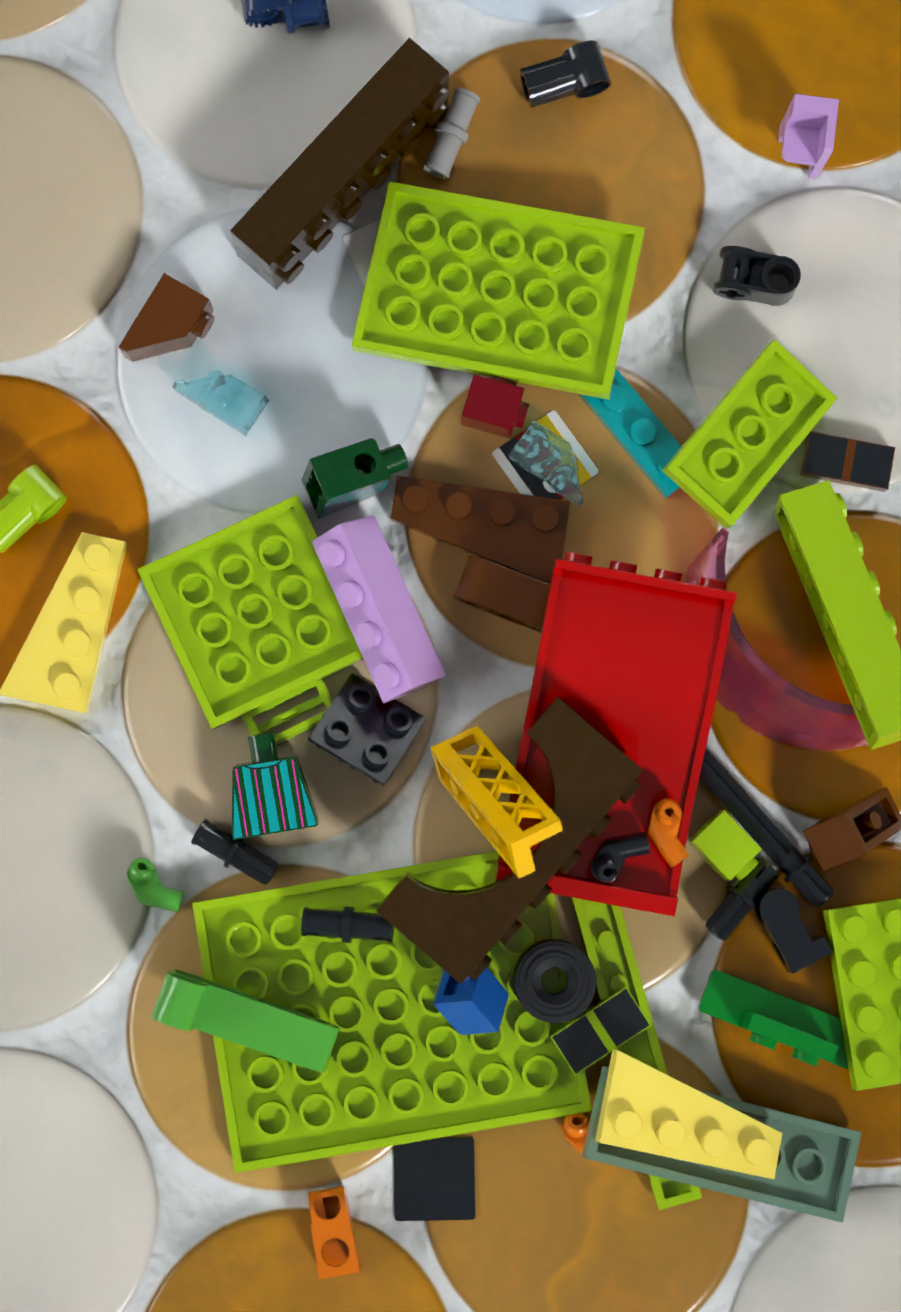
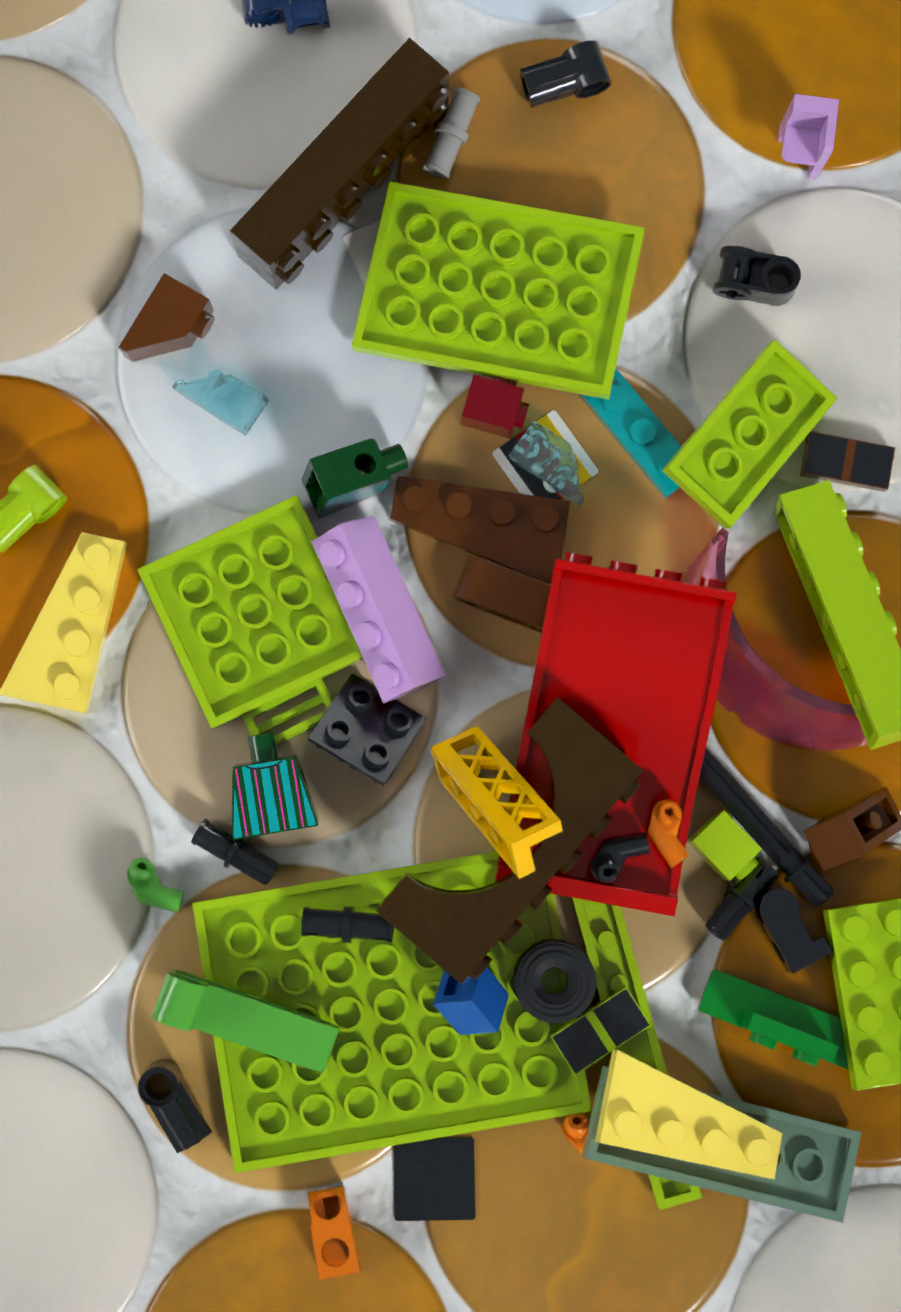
(175, 1109): none -> black piece

